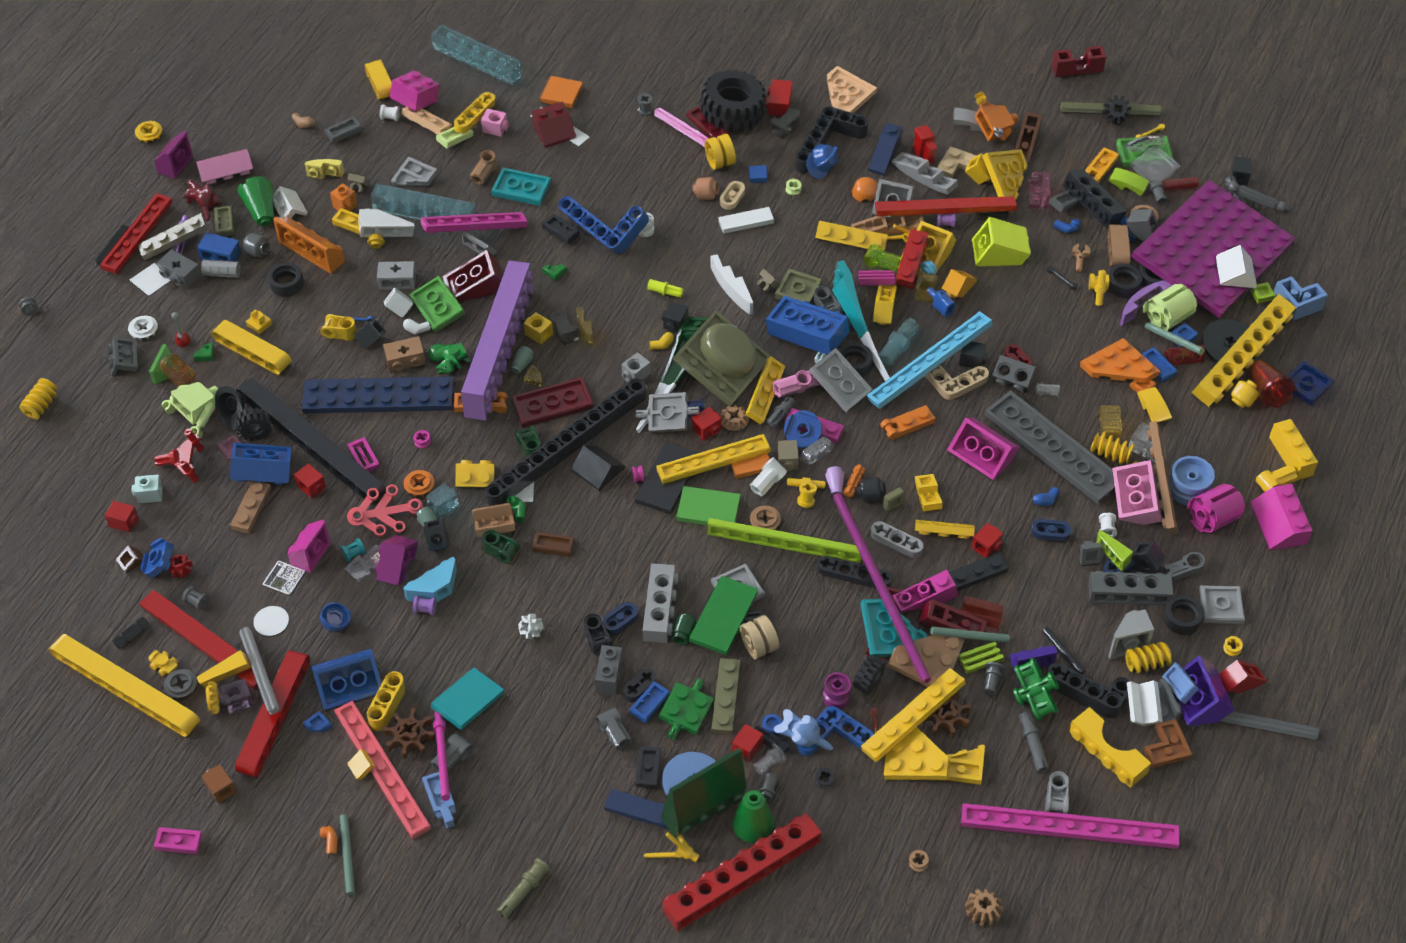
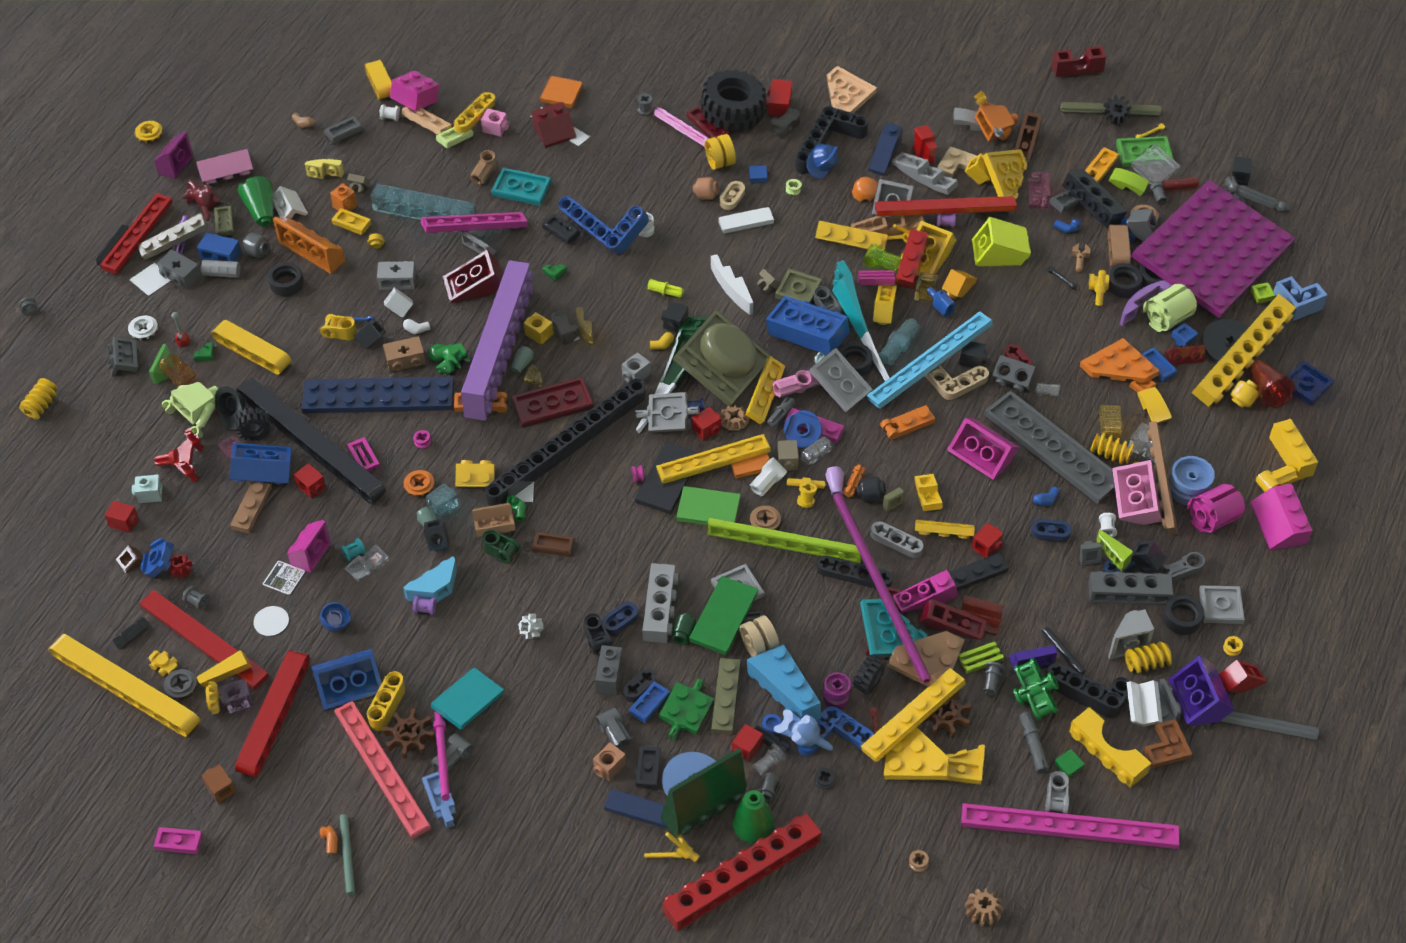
(258, 322): yellow tile -> none
(259, 671): light grey axle -> none
(317, 723): blue tile -> none
(361, 764): tile -> none
(380, 222): white slope -> none
(381, 511): coral plant -> none
(394, 559): magenta brick -> none
(414, 174): light grey wing -> none
(437, 304): bright green tile -> none
(476, 54): clear light blue brick -> none
(528, 440): dark green piece -> none
(529, 880): olive pin -> none
(596, 466): black slope -> none
(609, 754): none -> nougat brick
(783, 679): none -> dark azure wedge
(928, 267): medium azure plate -> none
(970, 634): sand green bar -> none
(1069, 763): none -> green tile
(1141, 143): clear slope -> none
(1174, 338): sand green bar -> none
(1180, 682): medium blue tile -> none
(1236, 268): white slope -> none

